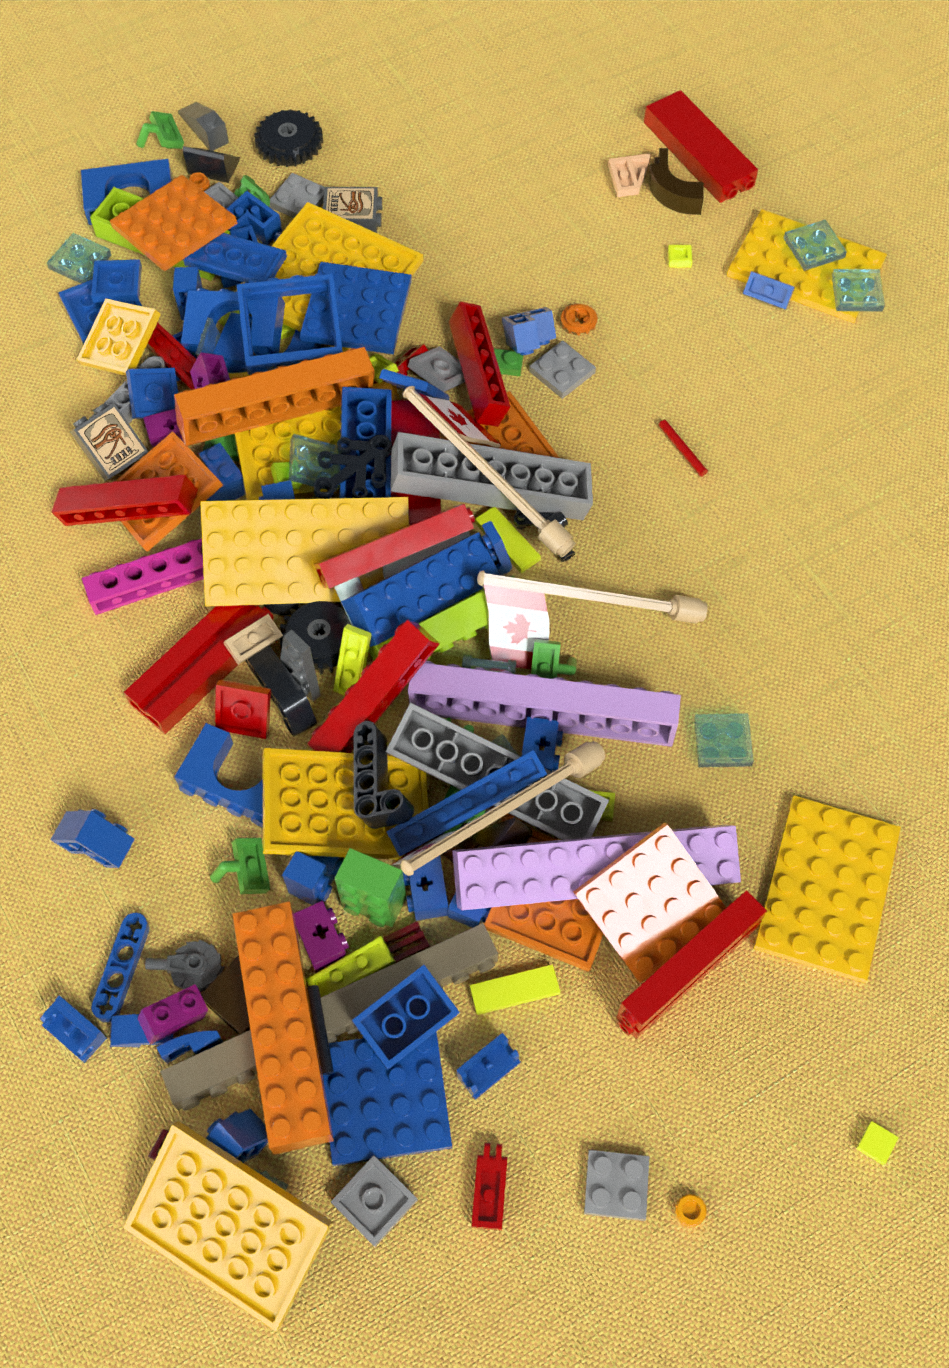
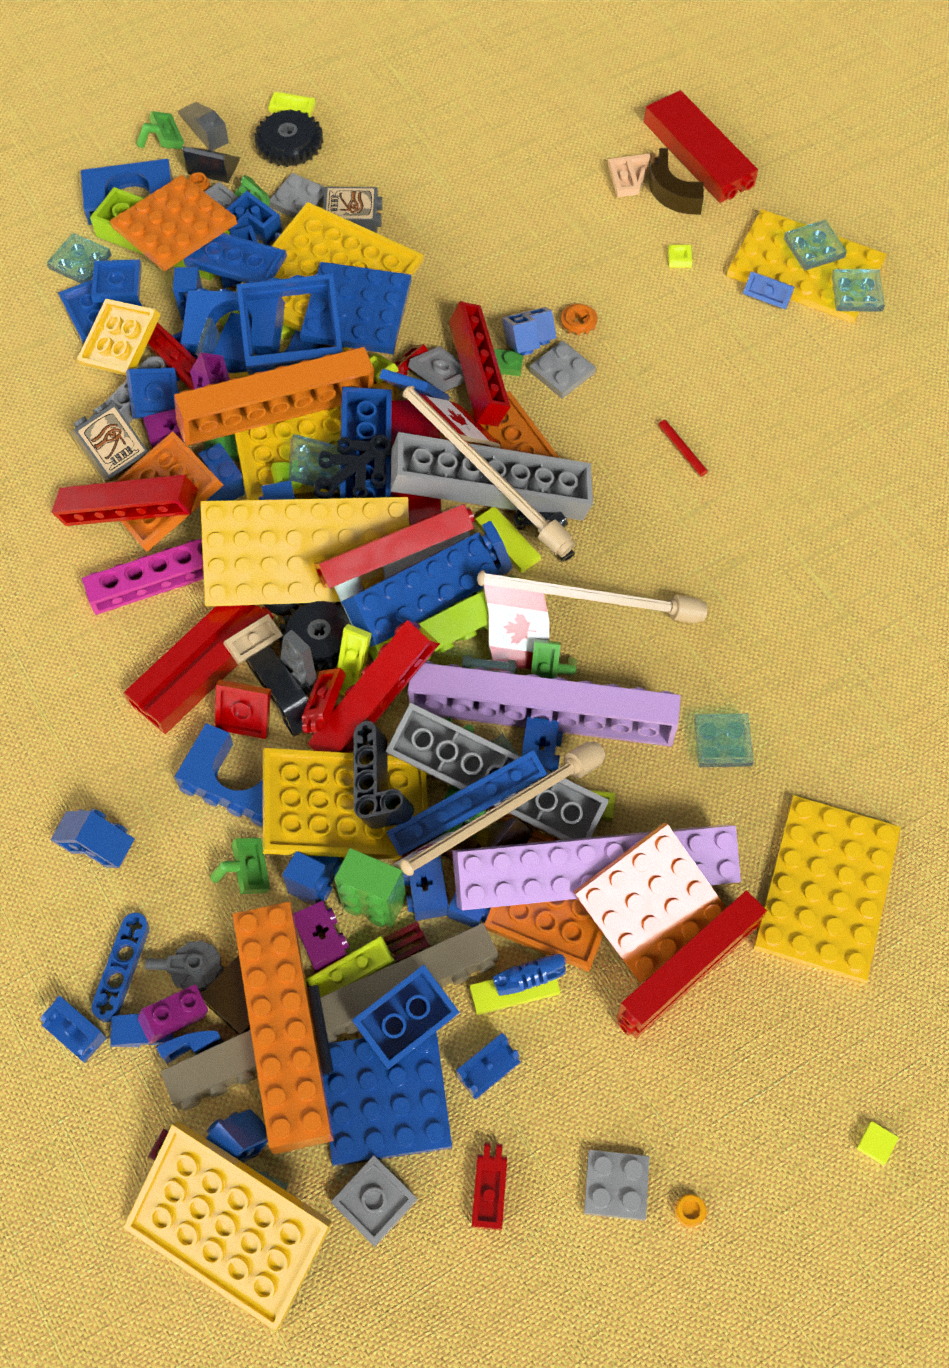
(285, 101): none -> neon yellow tile
(322, 699): none -> red hinge
(529, 975): none -> blue hinge

